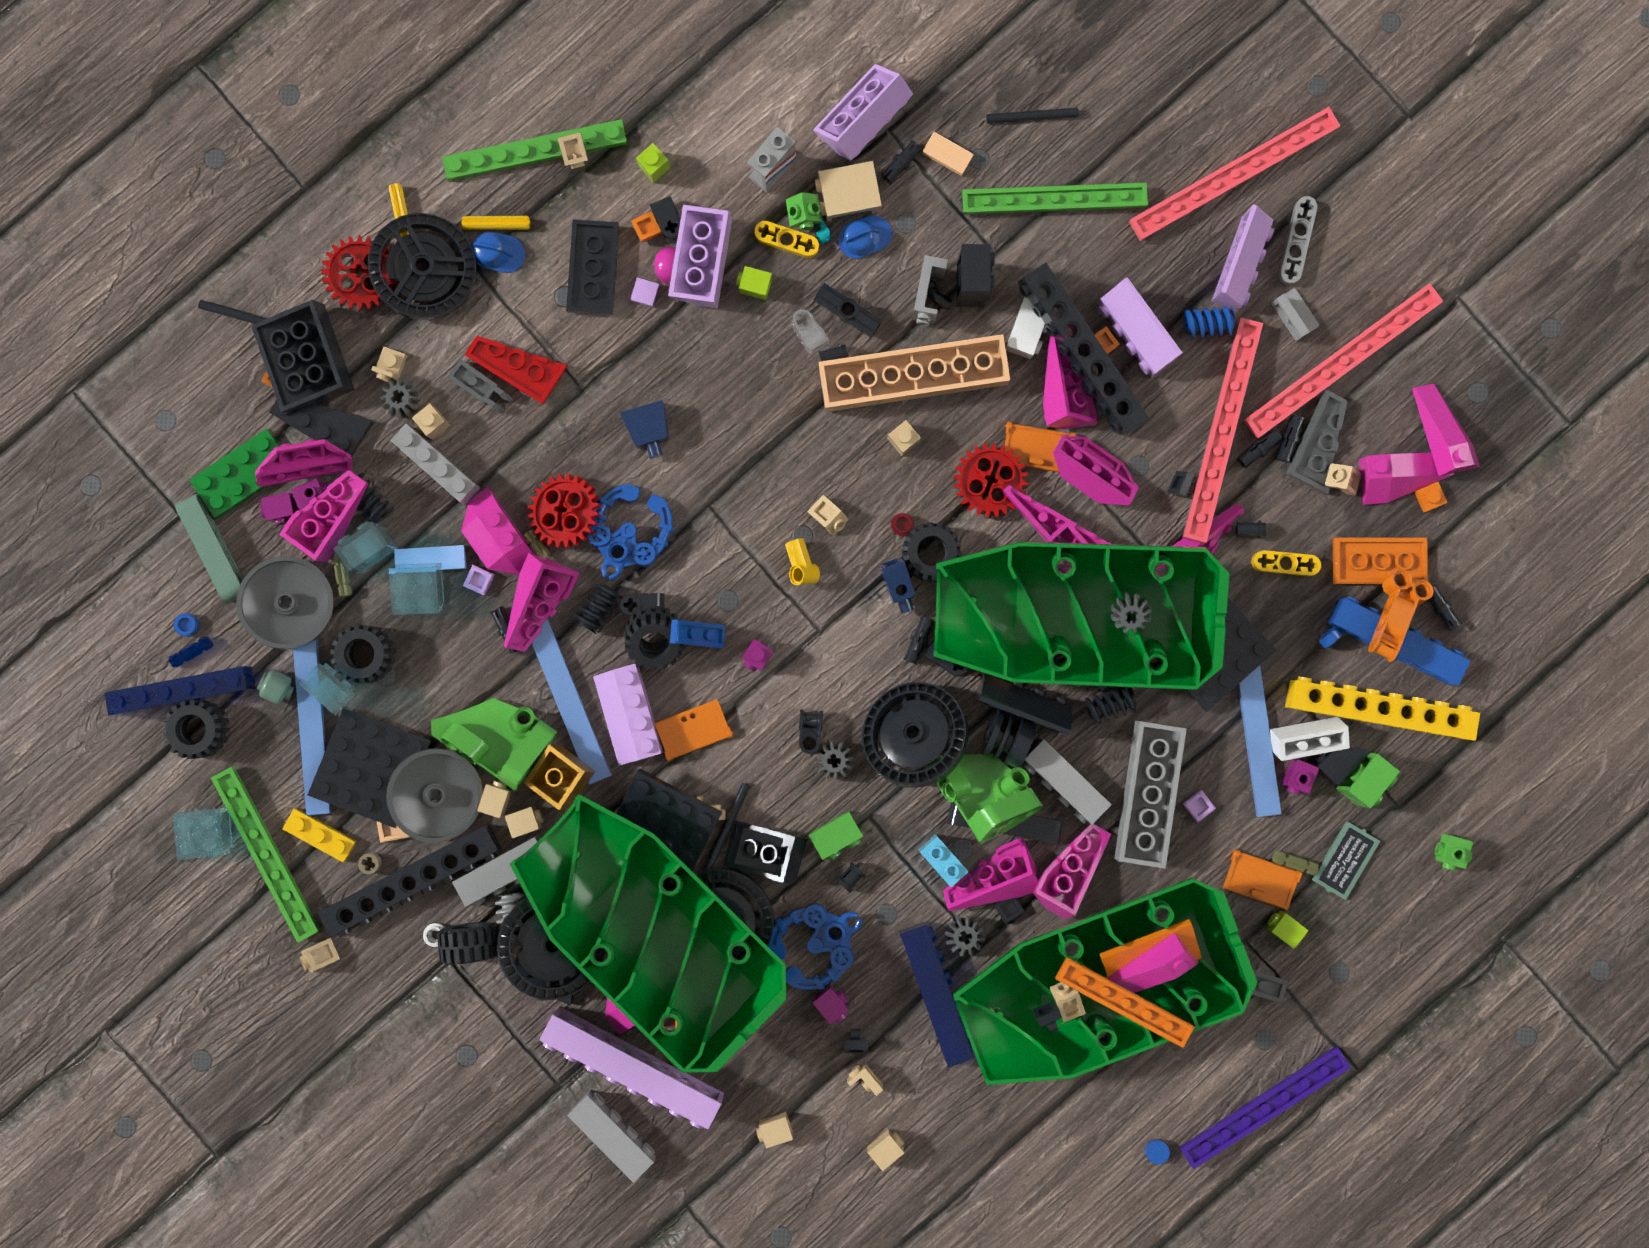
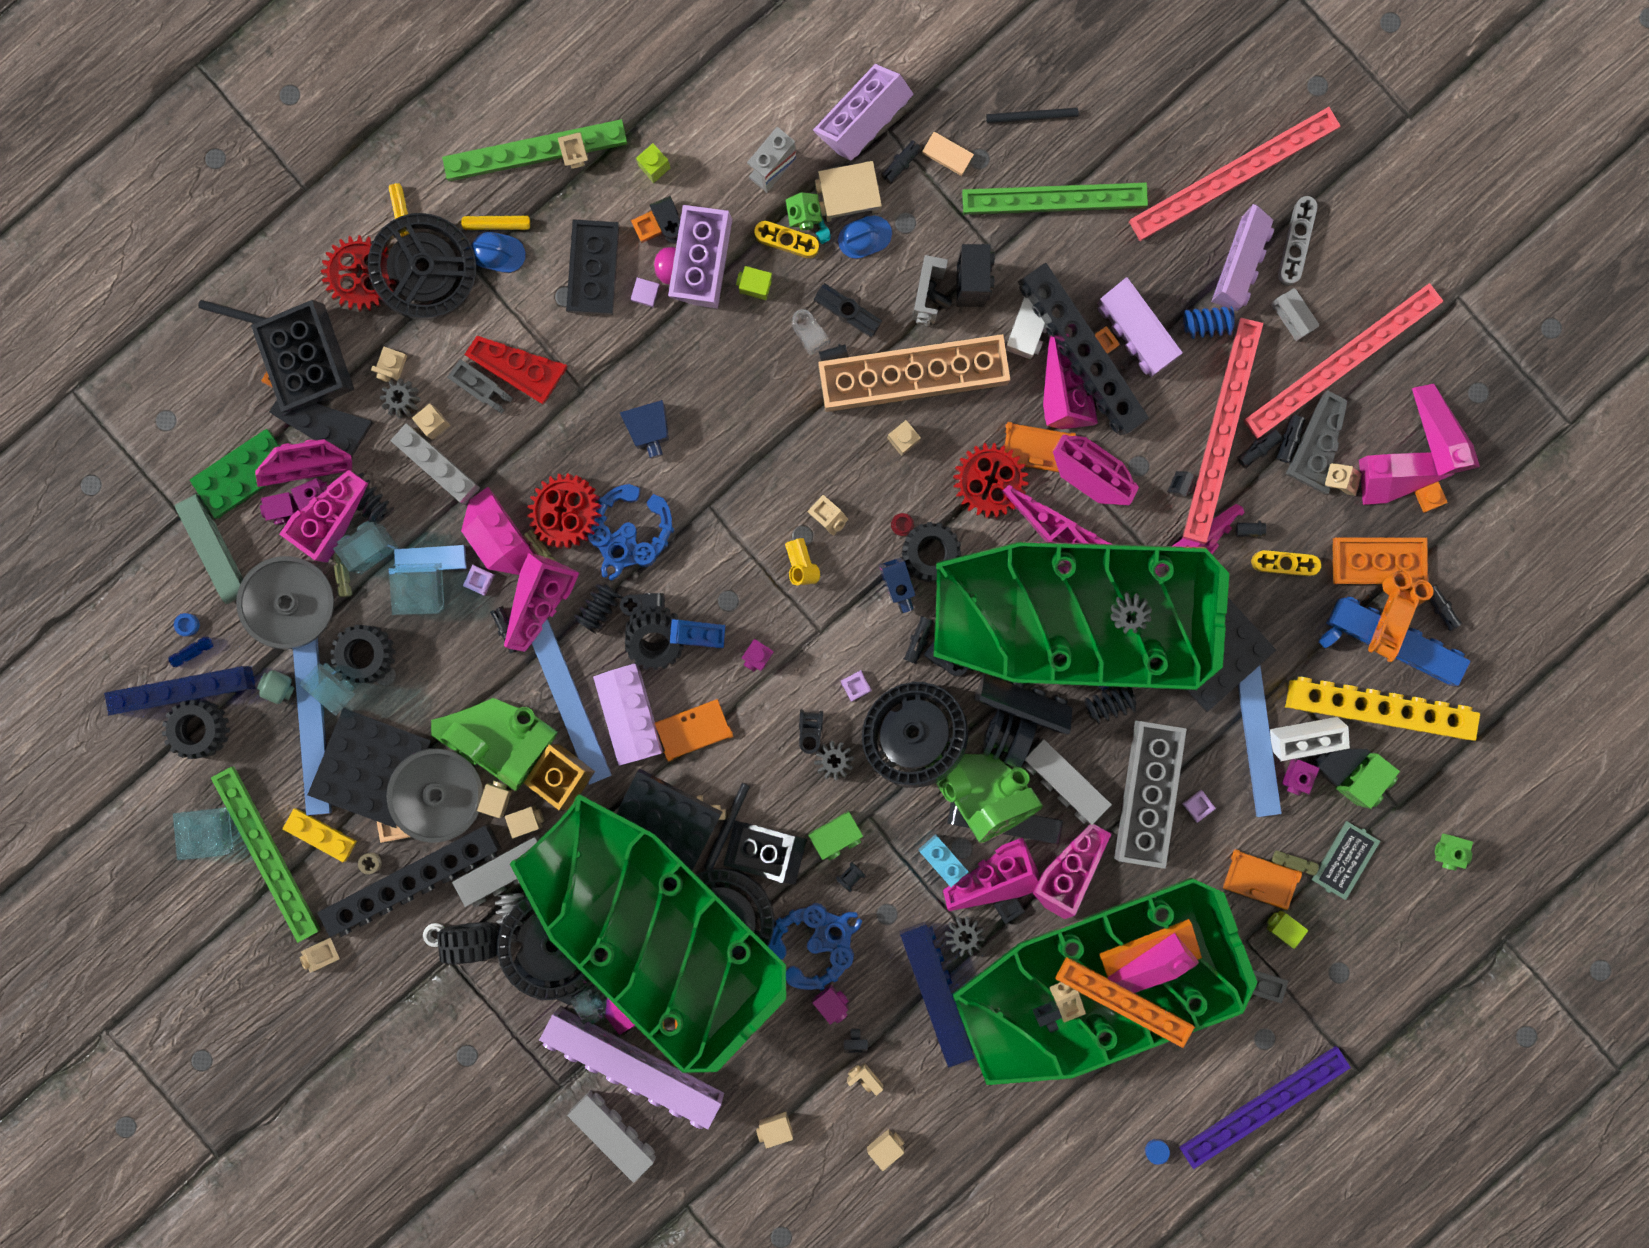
(587, 1005): none -> clear light blue brick
(856, 685): none -> lavender tile

